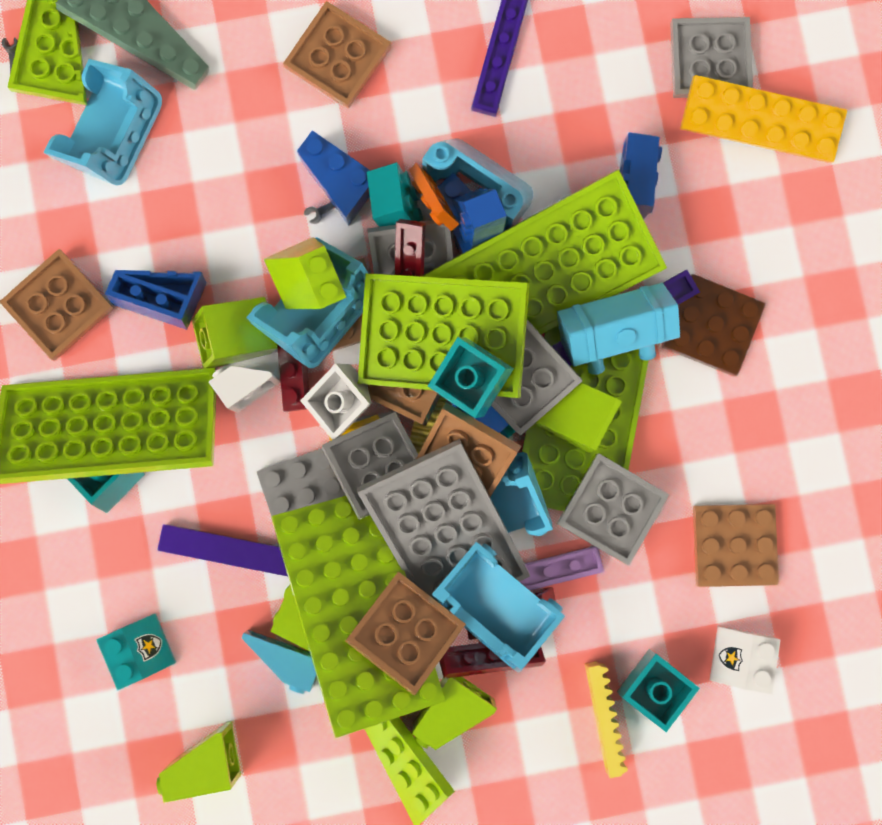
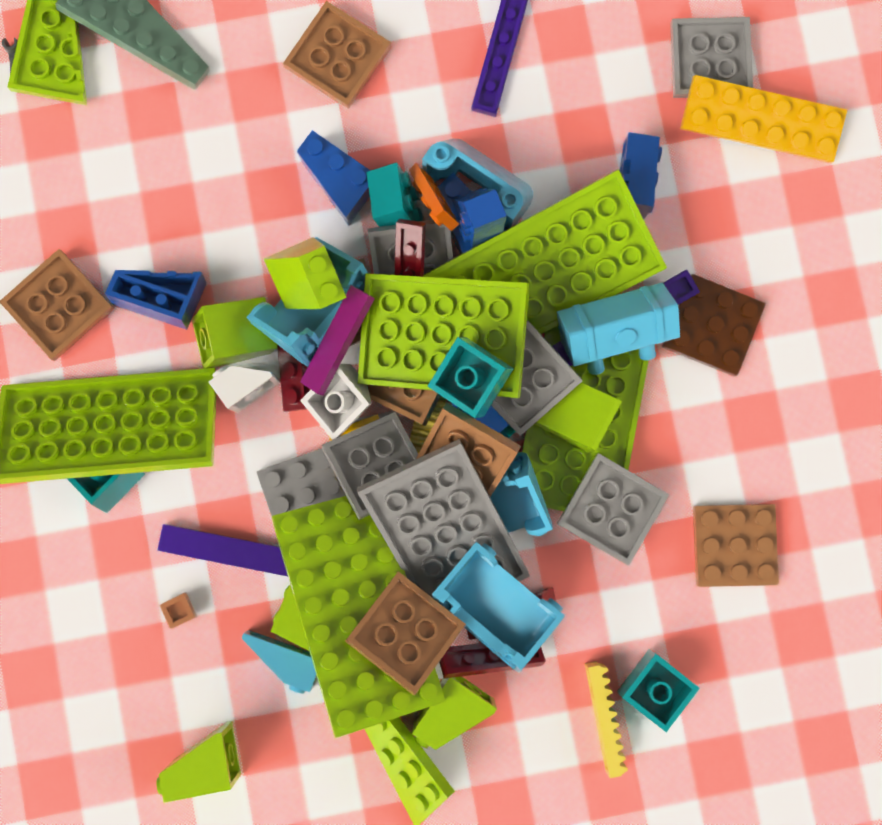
(111, 124): medium azure windscreen -> none
(136, 651): teal slope -> none
(178, 610): none -> nougat plate
(319, 212): dark grey hand -> none
(337, 340): none -> magenta tile
(563, 568): lavender tile -> none
(745, 660): white slope -> none

